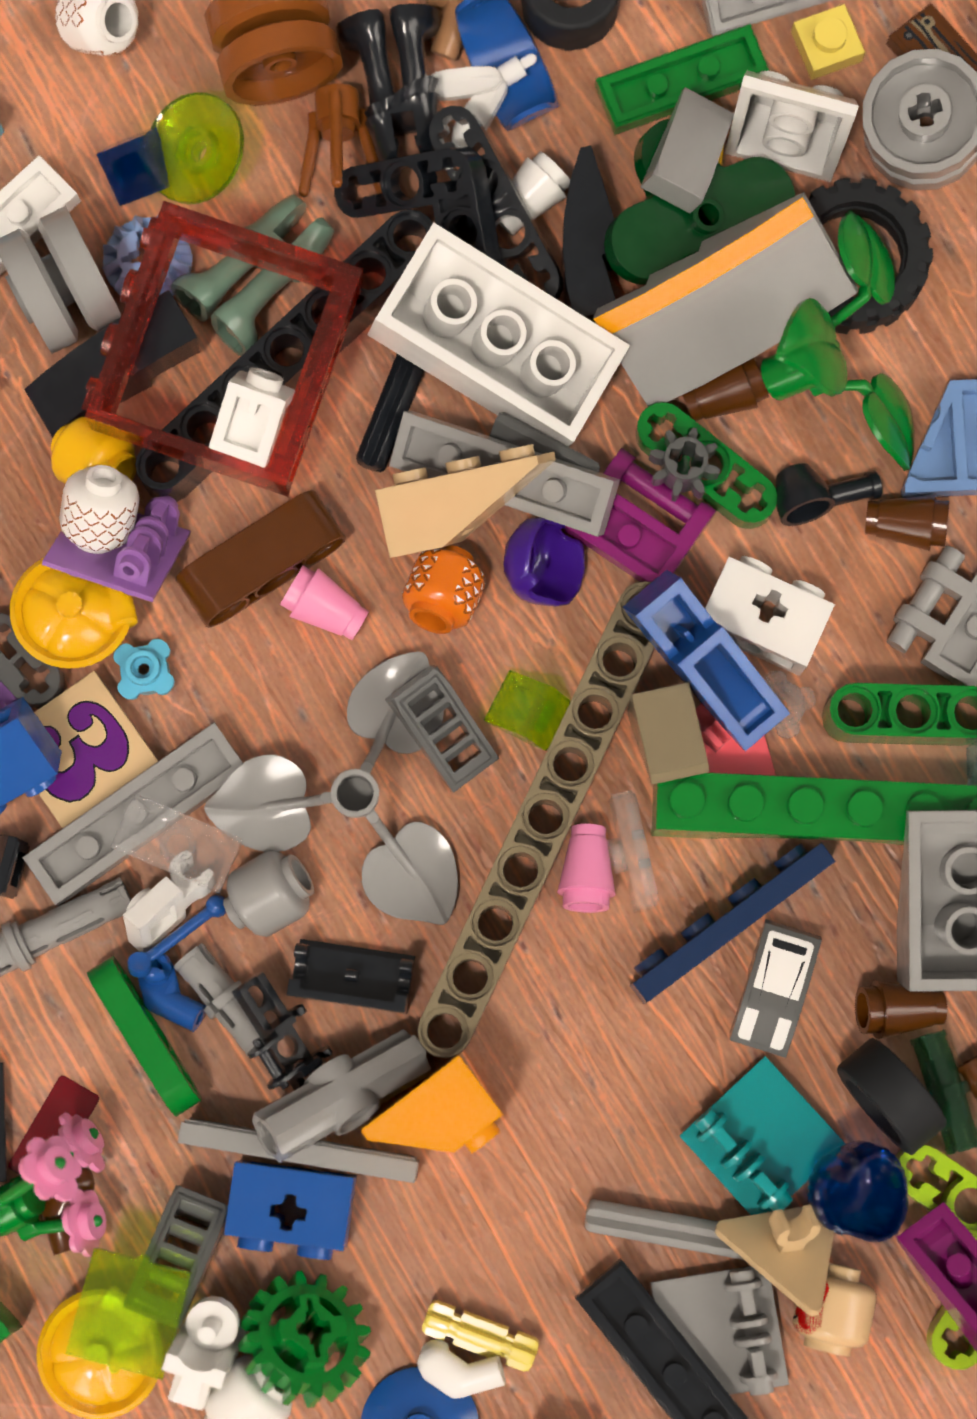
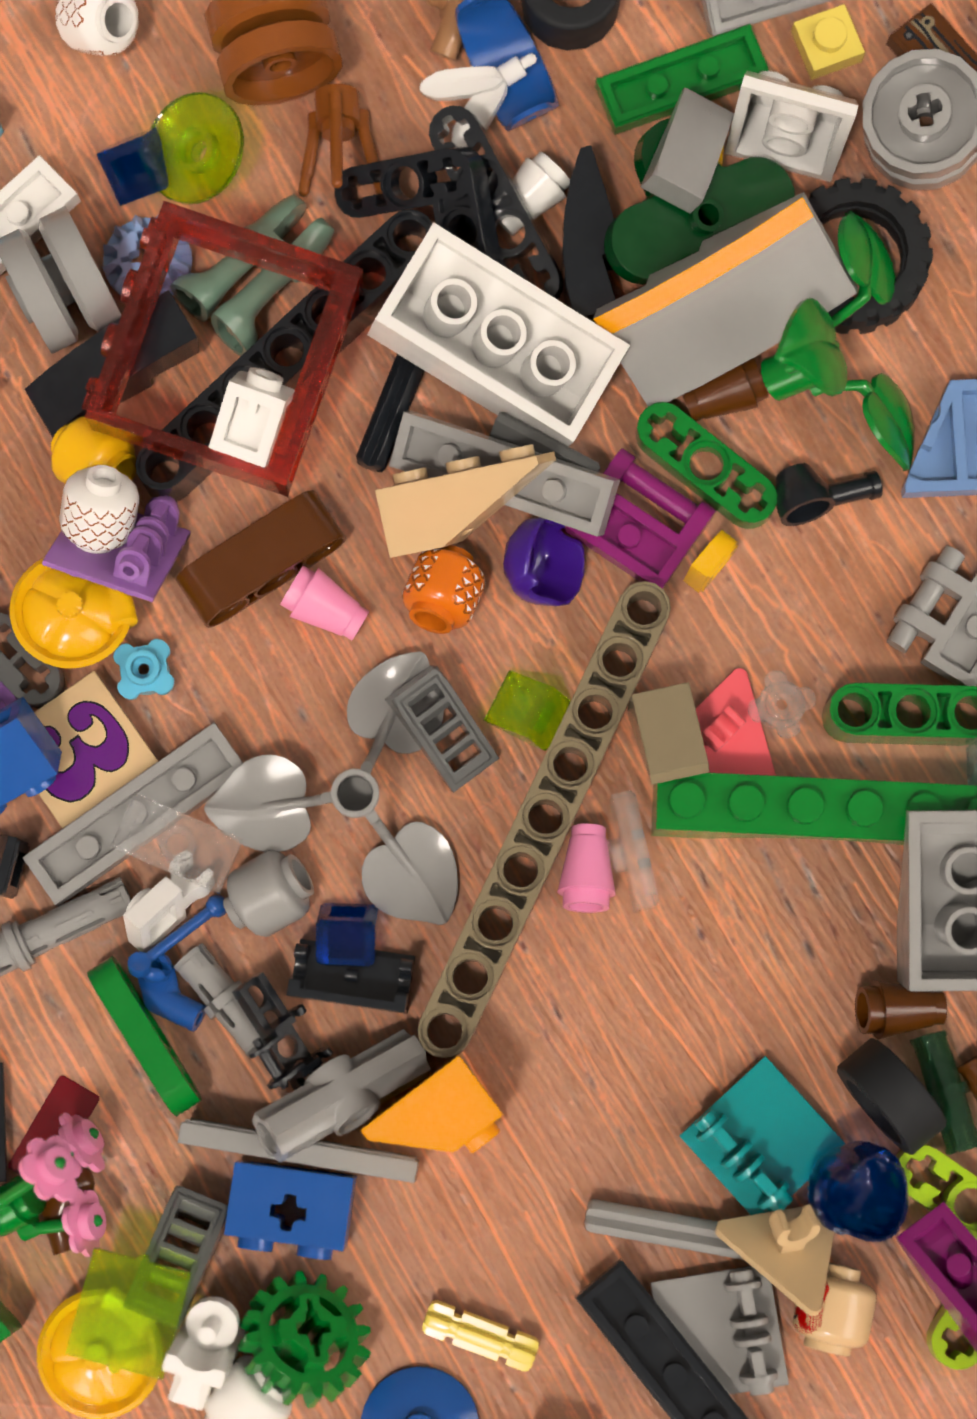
(346, 934): none -> clear blue slope
(416, 103): black piece -> none
(455, 1376): white arm -> none
(699, 464): dark grey gear -> none
(706, 658): blue slope -> none
(711, 561): none -> yellow tile
(749, 905): dark blue plate -> none
(775, 988): slope -> none
(798, 611): white brick -> none
(909, 520): reddish brown cone -> none

